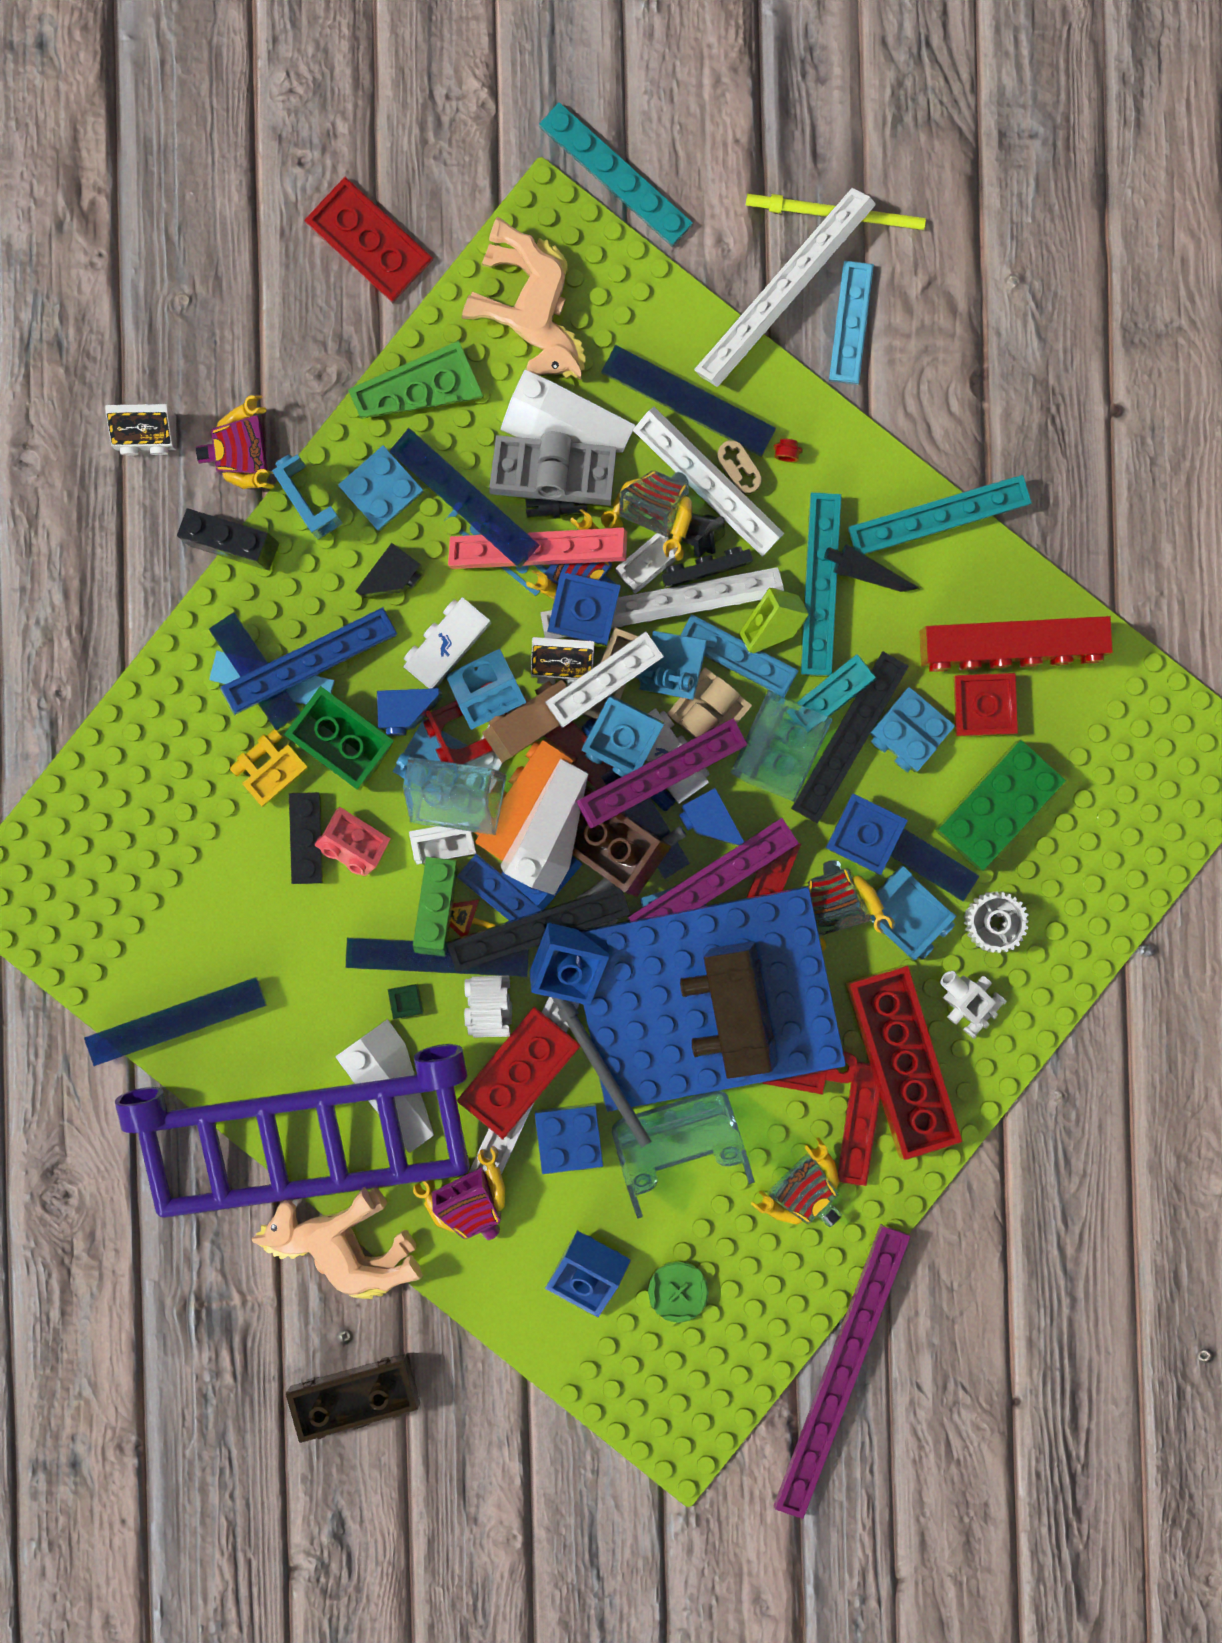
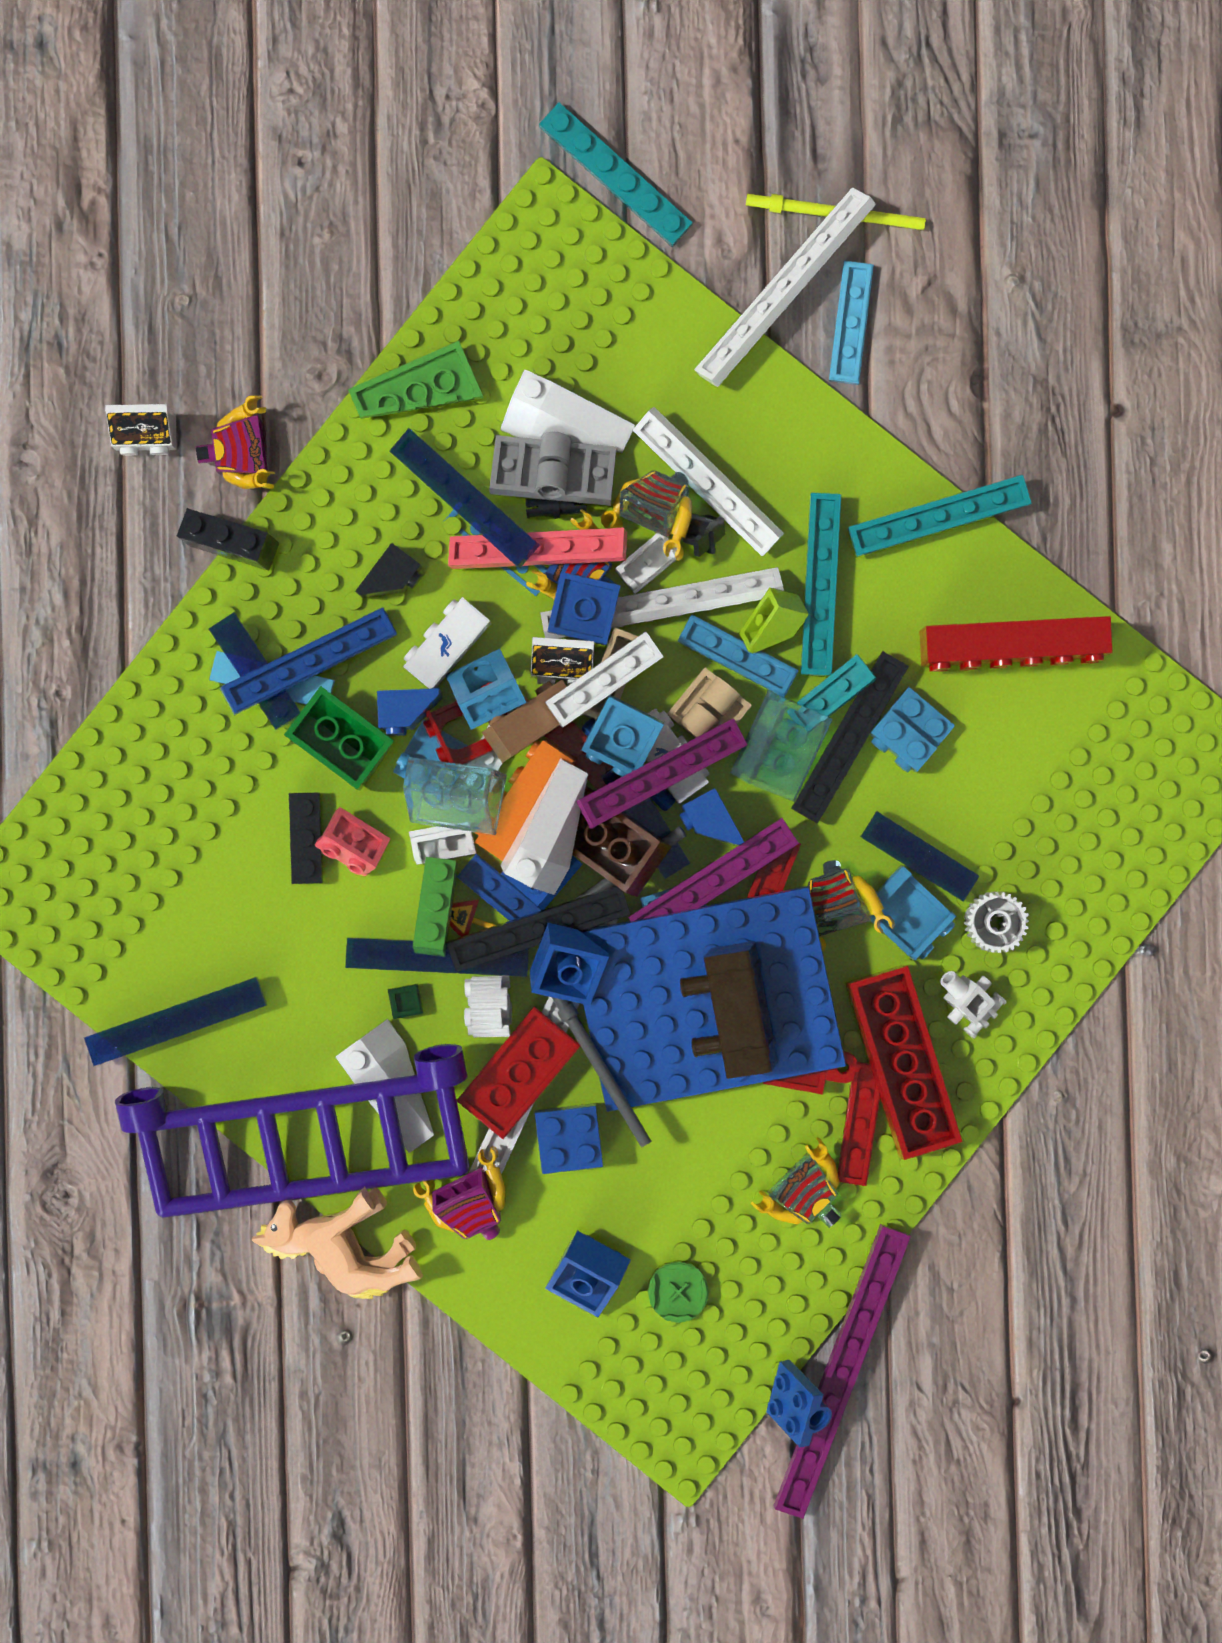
(274, 774): yellow plate -> none
(318, 524): dark azure panel -> none
(353, 1398): dark brown piece -> none
(368, 239): red tile -> none
(381, 488): dark azure plate -> none
(536, 303): light nougat animal -> none
(678, 669): dark azure hinge -> none
(678, 1135): clear light blue windscreen -> none
(688, 400): clear blue plate -> none
(706, 567): black plate -> none
(745, 464): tan beam -> none
(787, 450): red plate -> none
(797, 1404): none -> blue plate
(859, 566): black bar -> none
(866, 834): blue plate -> none
(985, 704): red plate -> none
(1000, 805): green brick -> none

